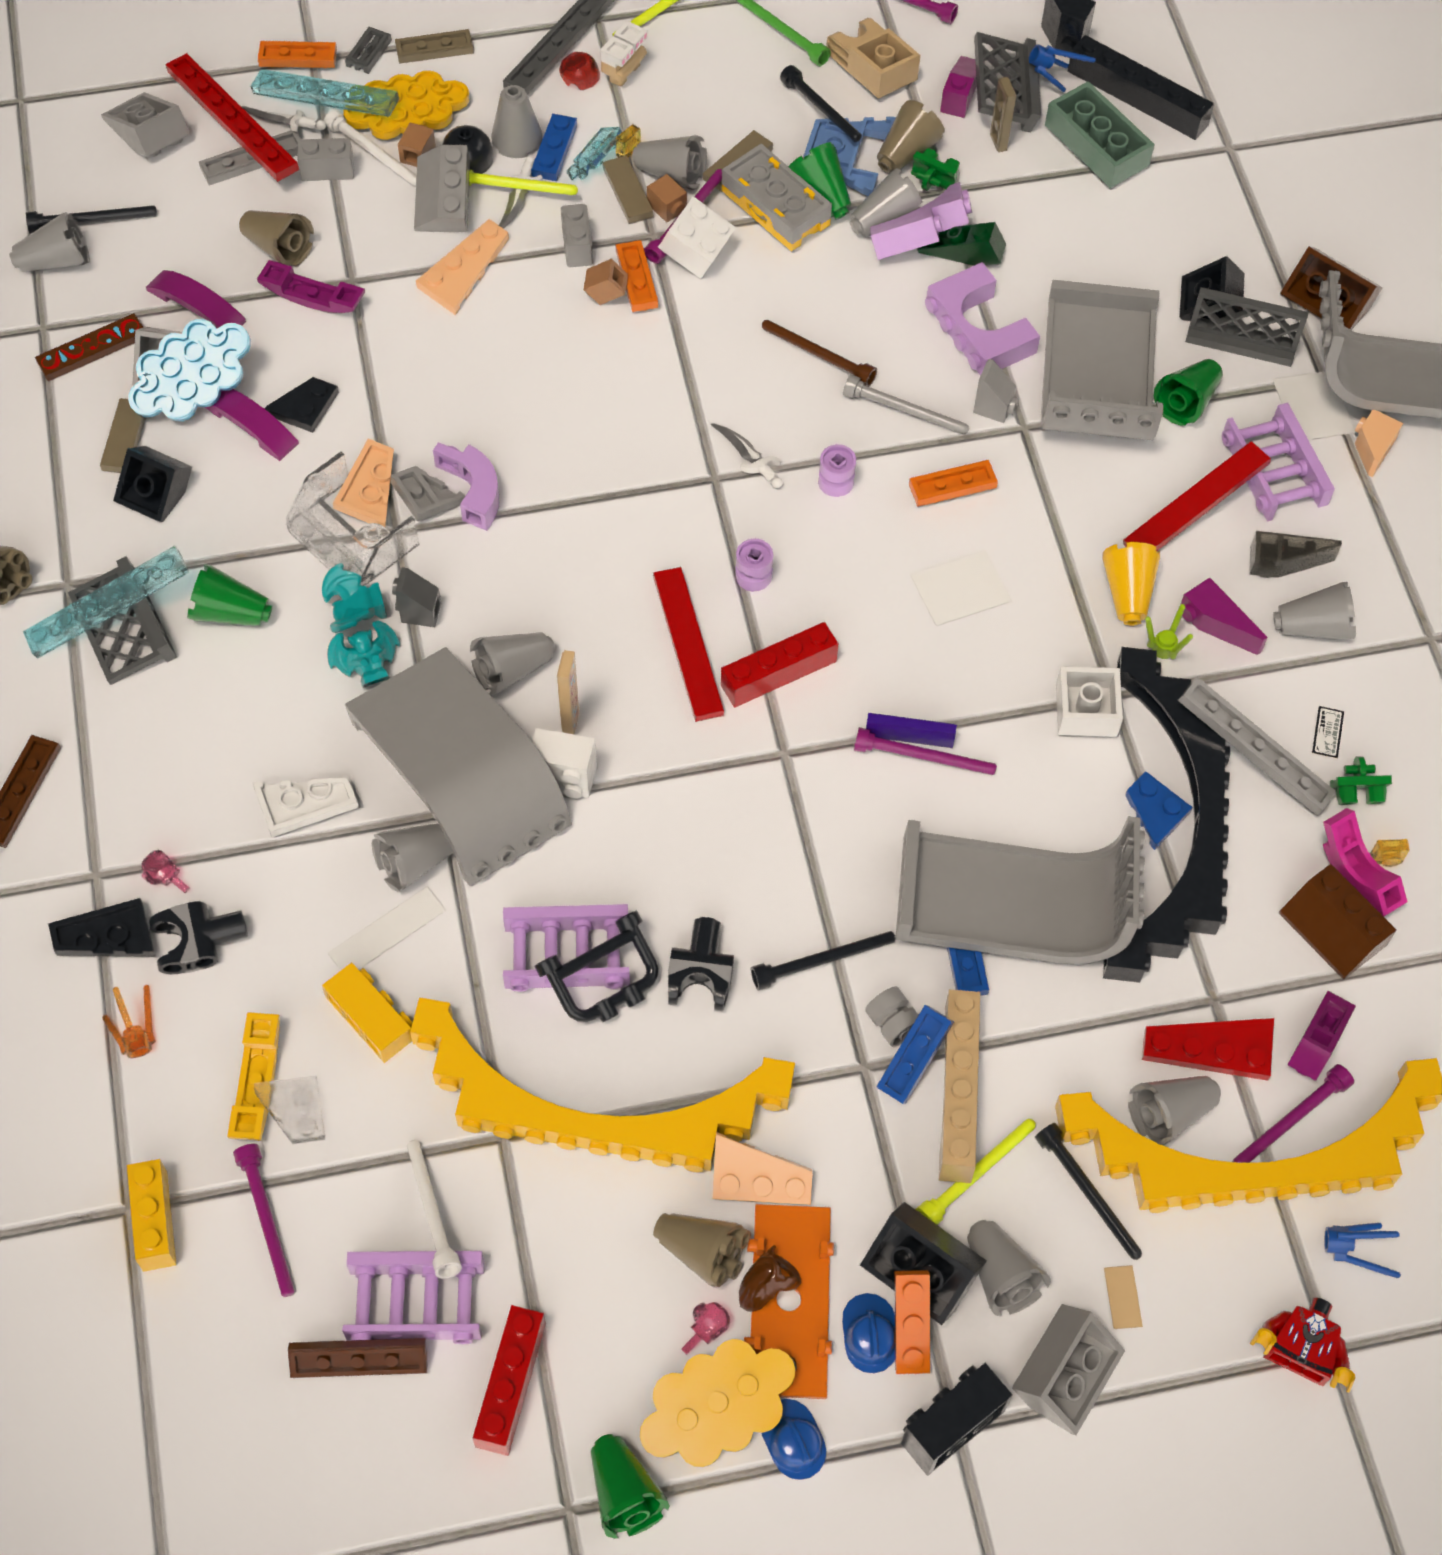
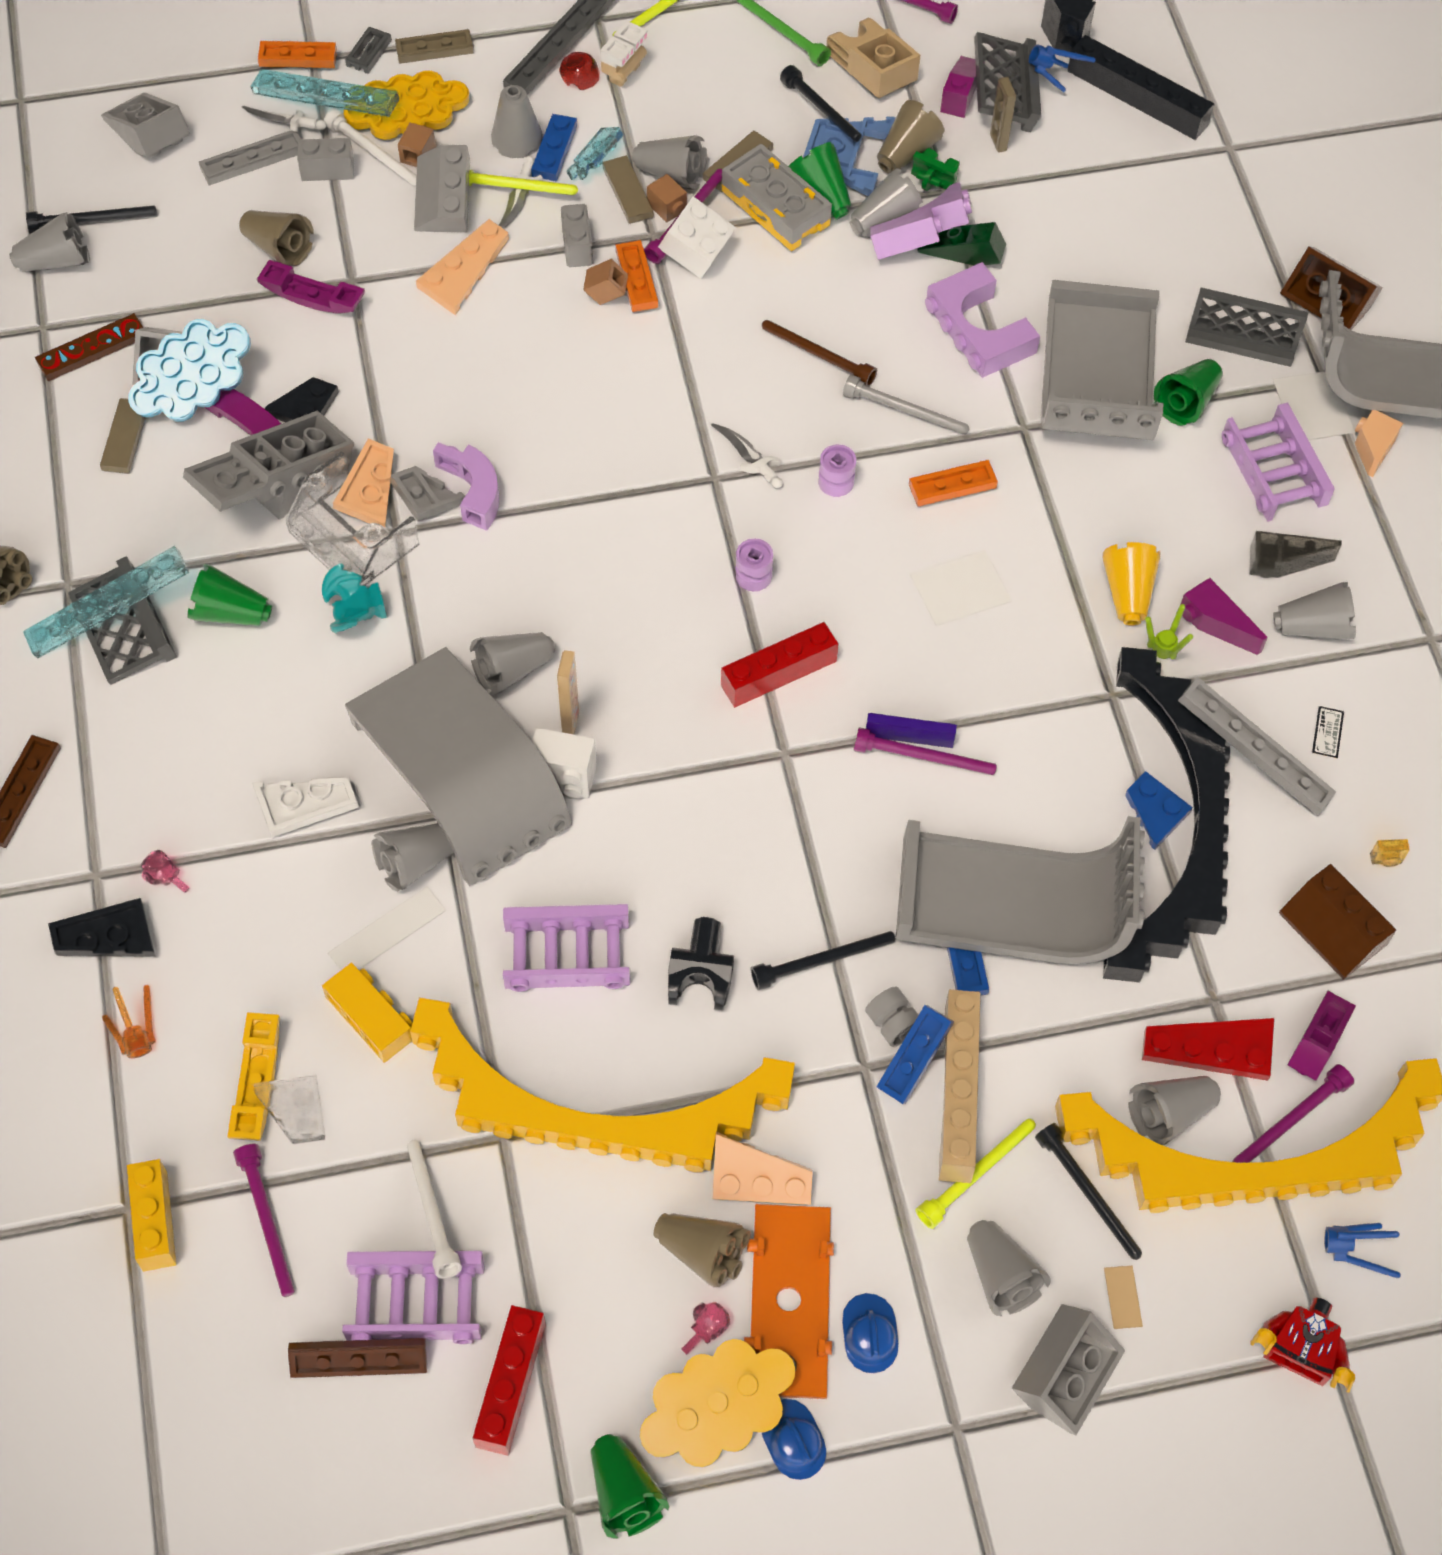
(151, 482): black slope -> none
(194, 297): magenta slope -> none
(198, 936): black connector -> none
(232, 117): red plate -> none
(269, 464): none -> light grey wedge
(366, 656): teal animal -> none
(416, 599): dark grey slope -> none
(478, 146): black cylinder -> none
(627, 141): clear yellow plate -> none
(630, 994): black bar -> none
(688, 644): red tile -> none
(765, 1280): reddish brown piece -> none
(912, 1322): orange plate -> none
(917, 1244): black brick -> none
(955, 1417): black brick -> none
(995, 393): light grey slope -> none
(1089, 701): white brick -> none
(1099, 134): sand green brick -> none
(1201, 497): red tile -> none
(1220, 276): black slope -> none
(1347, 786): green hips -> none
(1351, 858): dark pink arch -> none

